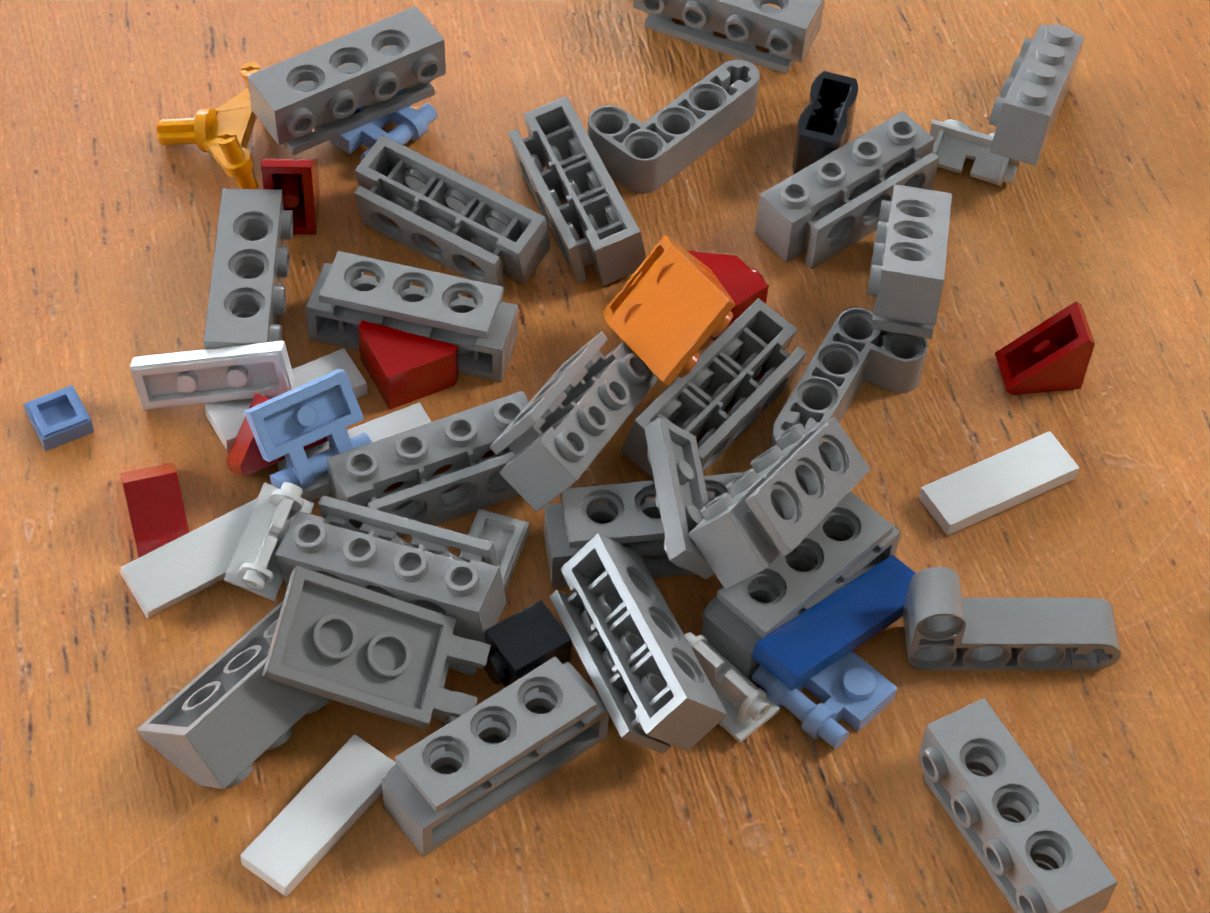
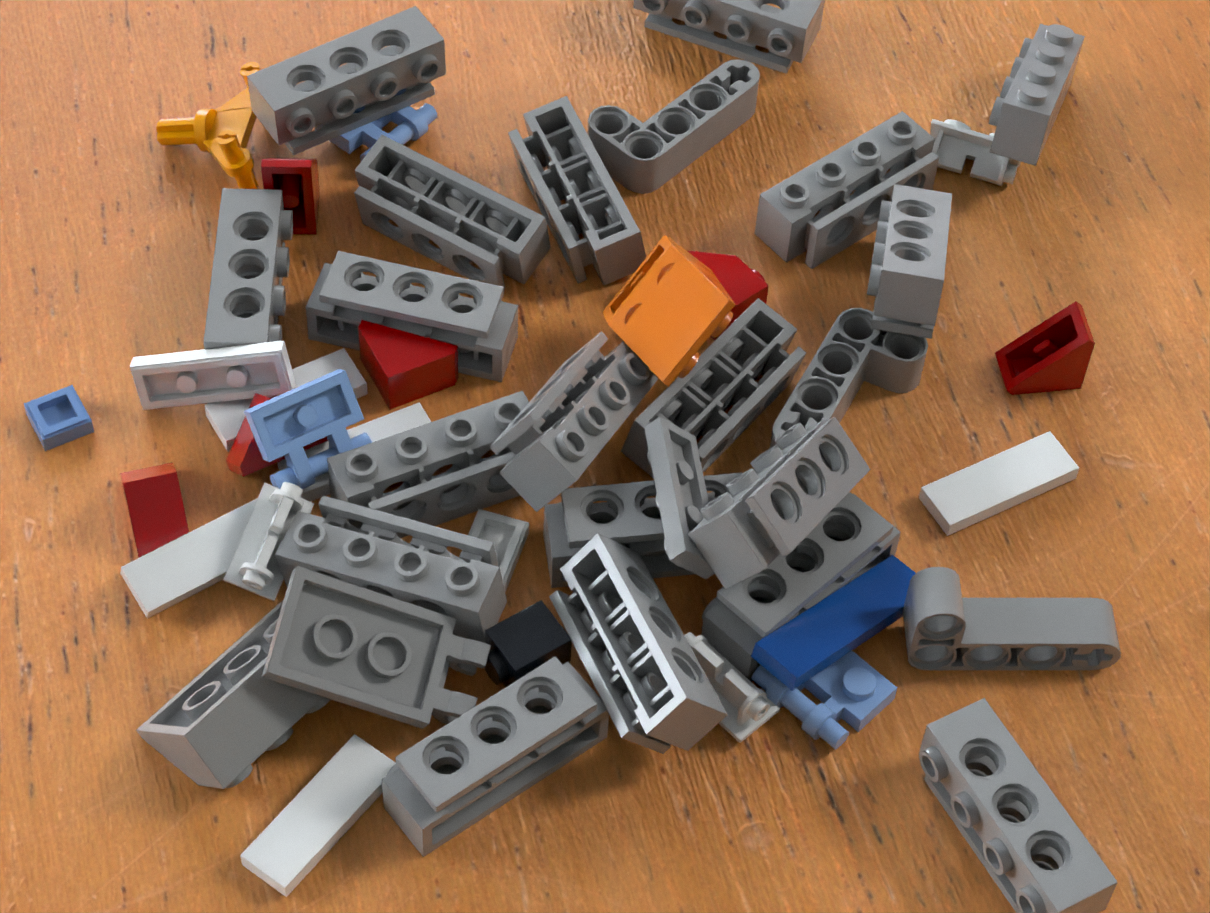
(826, 119): black brick -> none

